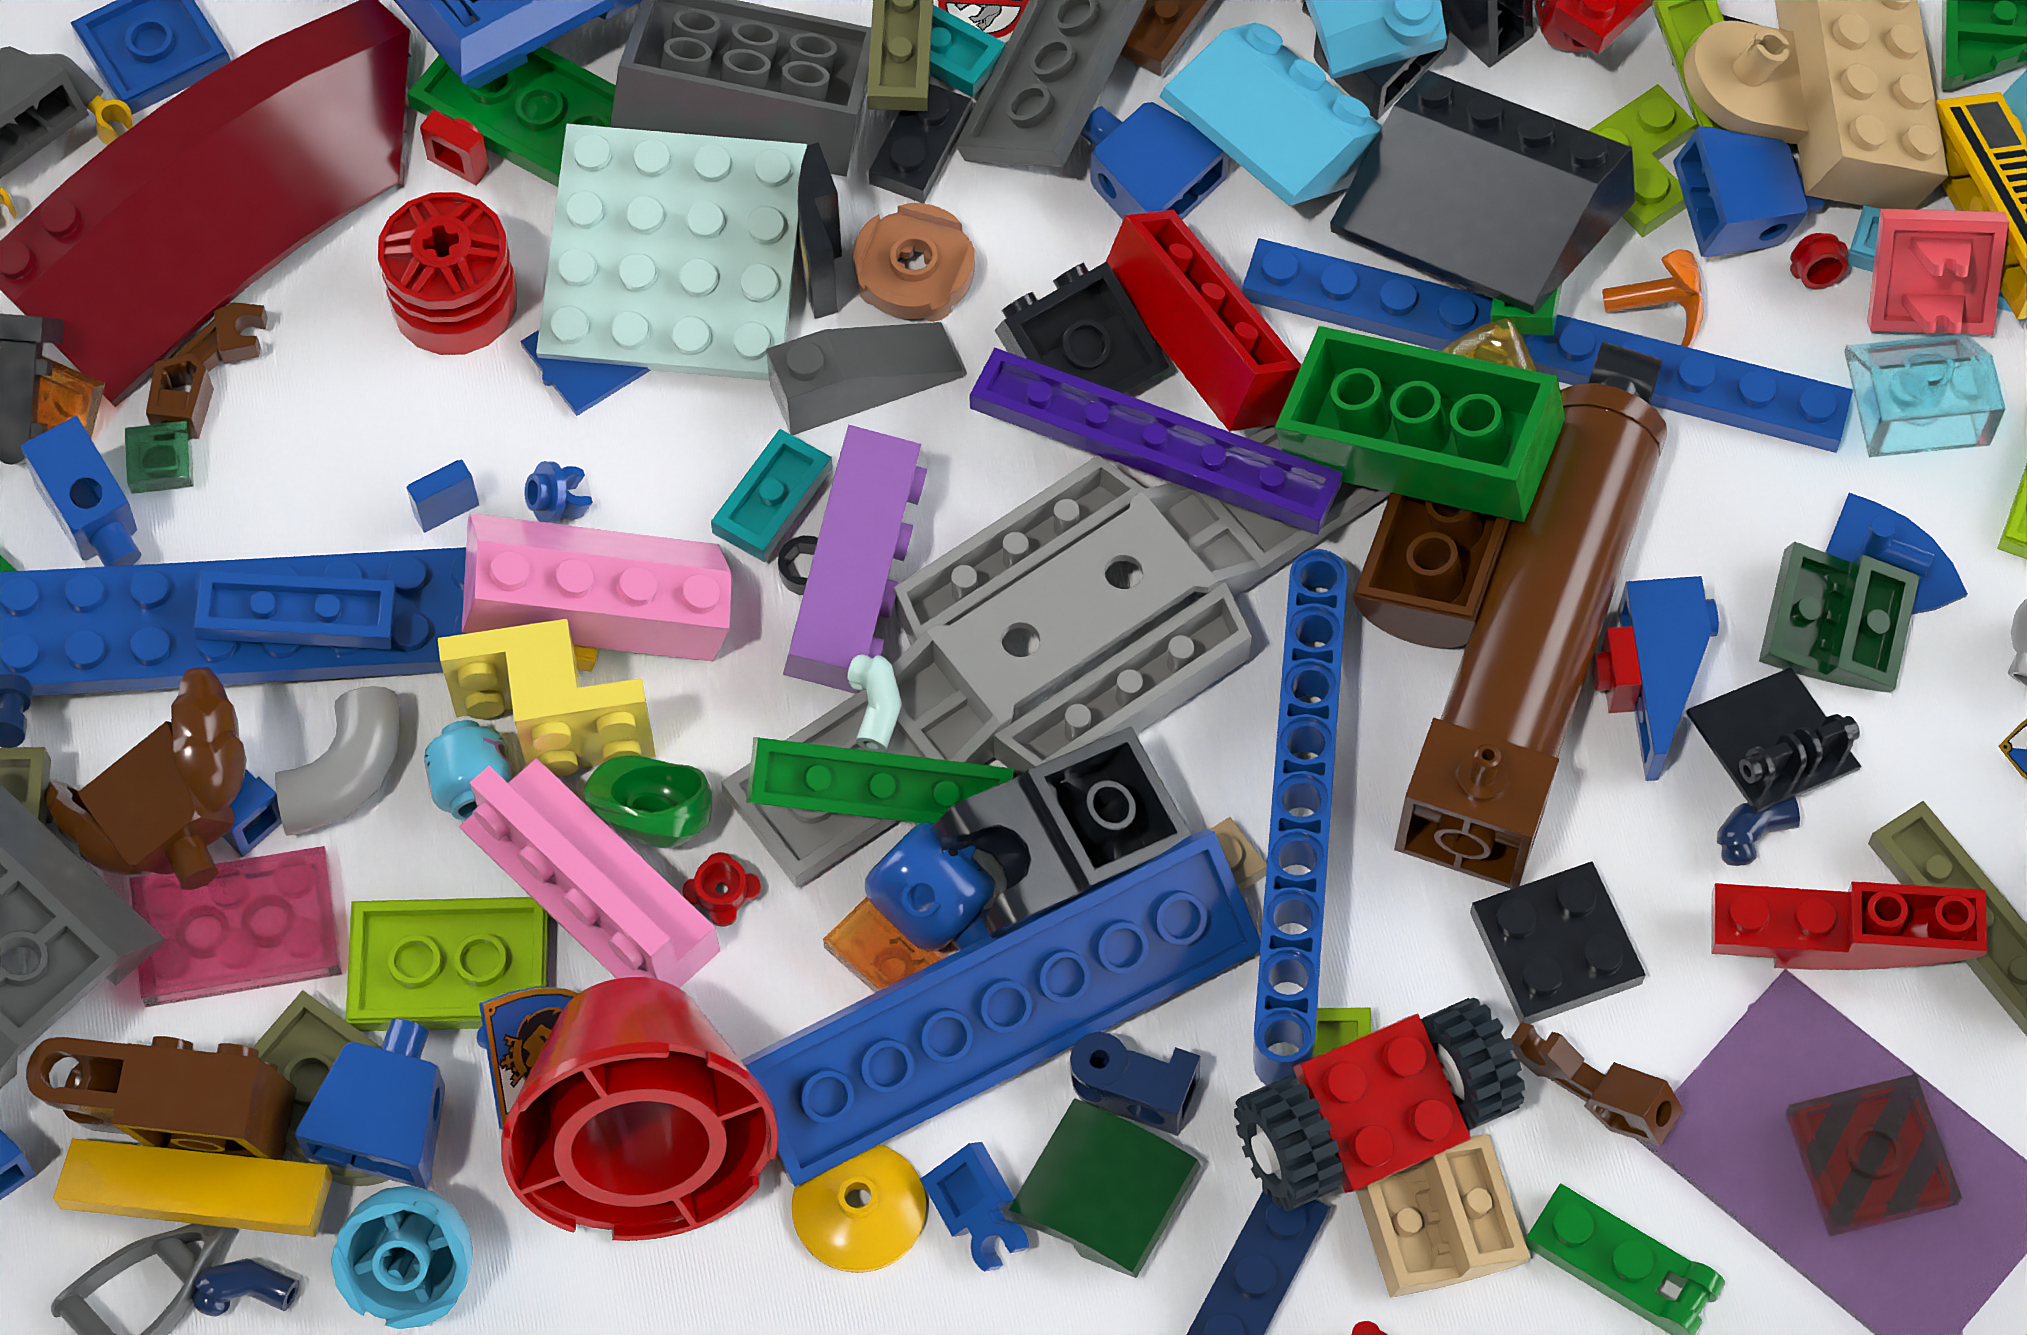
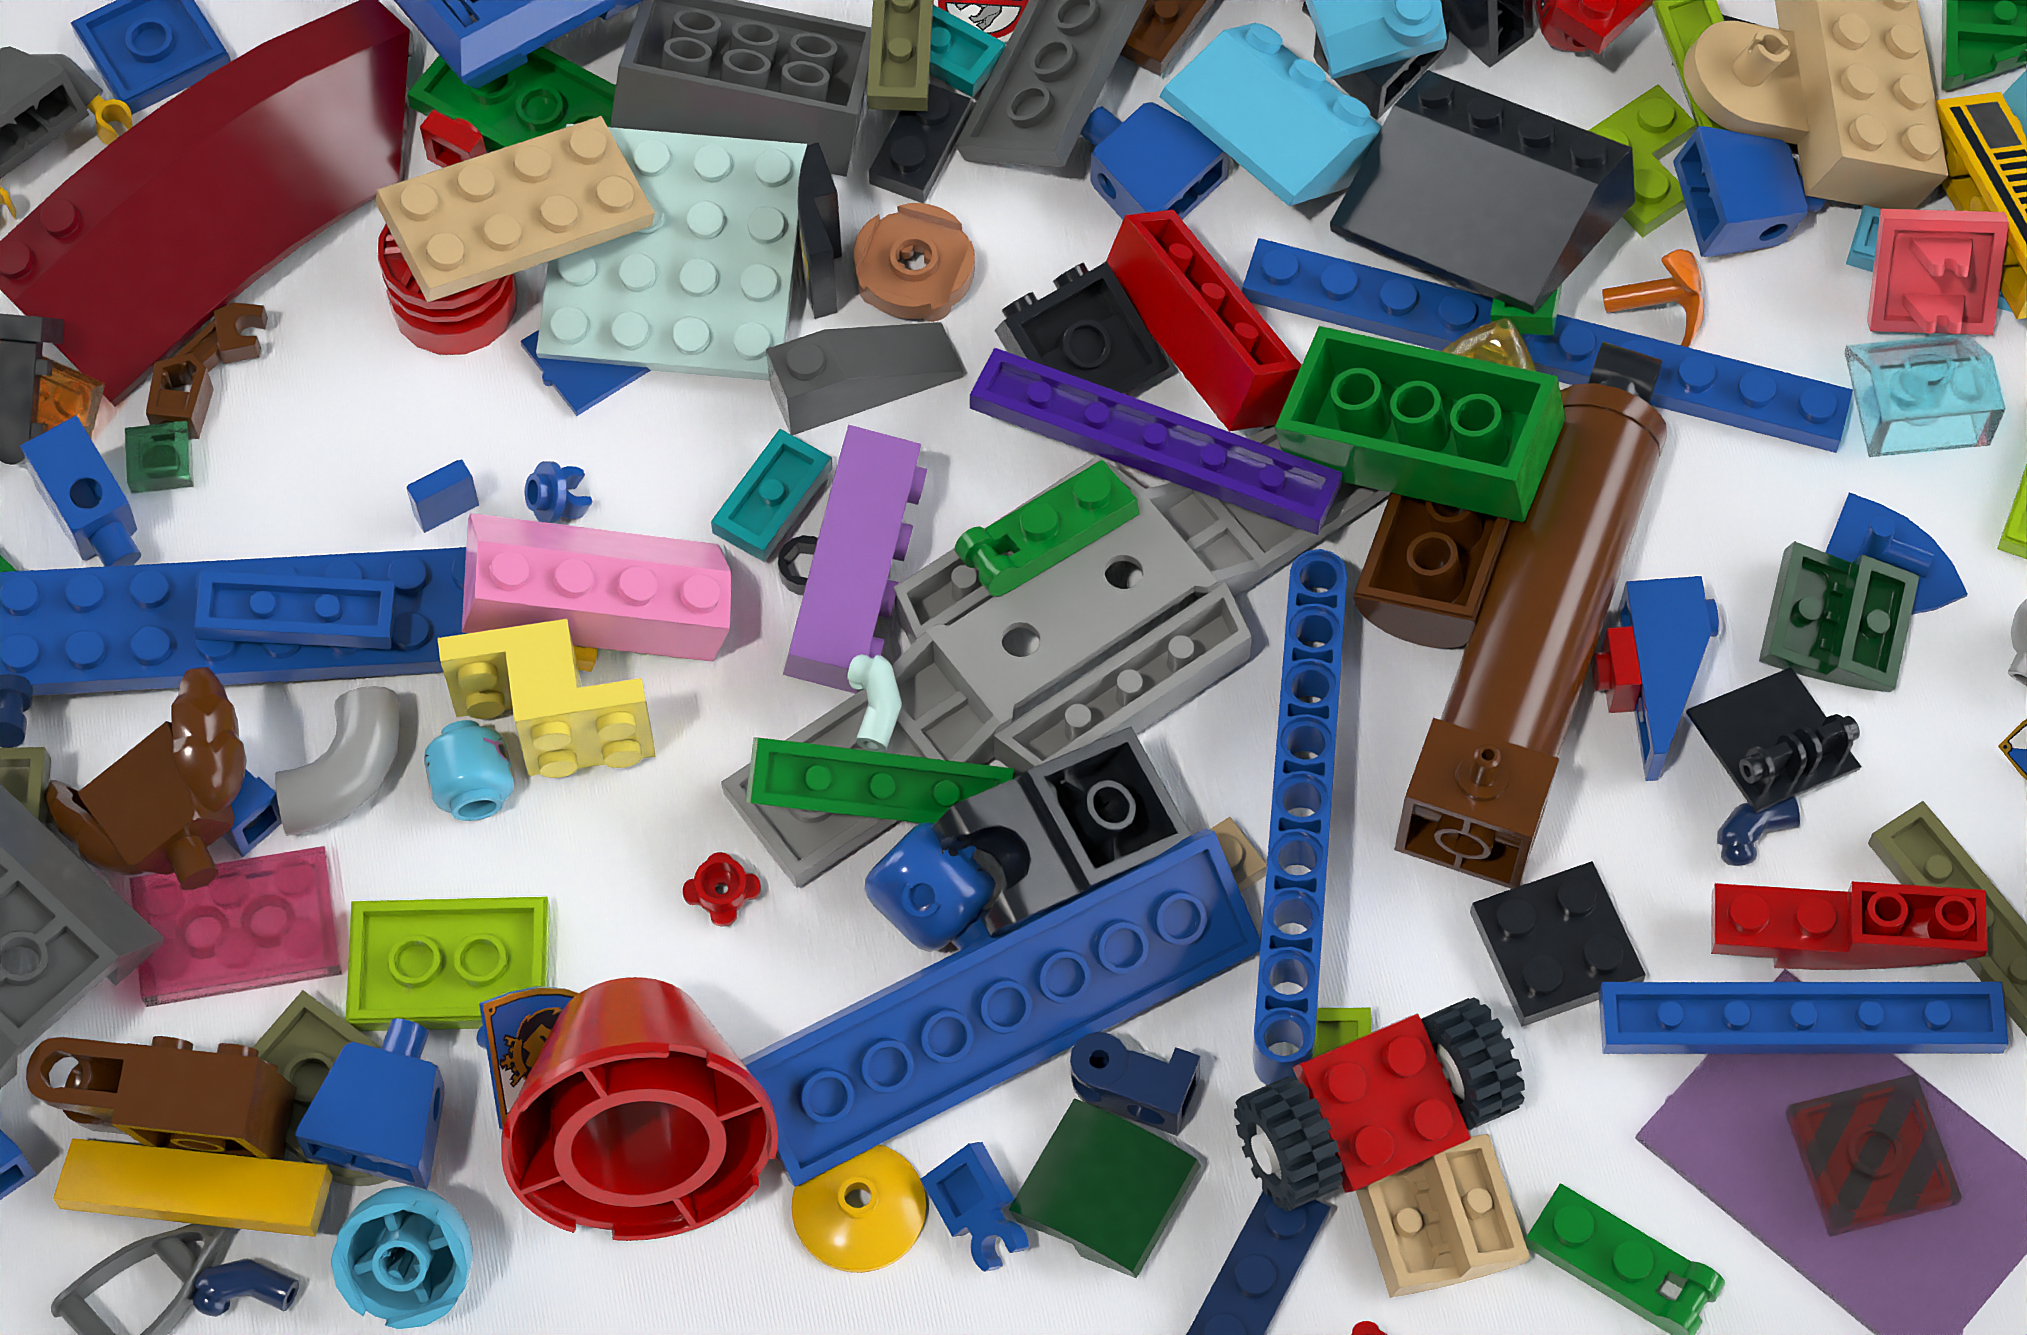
(514, 208): none -> tan plate
(588, 877): bright pink brick -> none
(651, 799): green hat -> none
(875, 948): clear orange plate -> none
(1047, 529): none -> green plate
(1620, 1098): reddish brown piece -> none
(1802, 1018): none -> blue plate
(1819, 260): red plate -> none

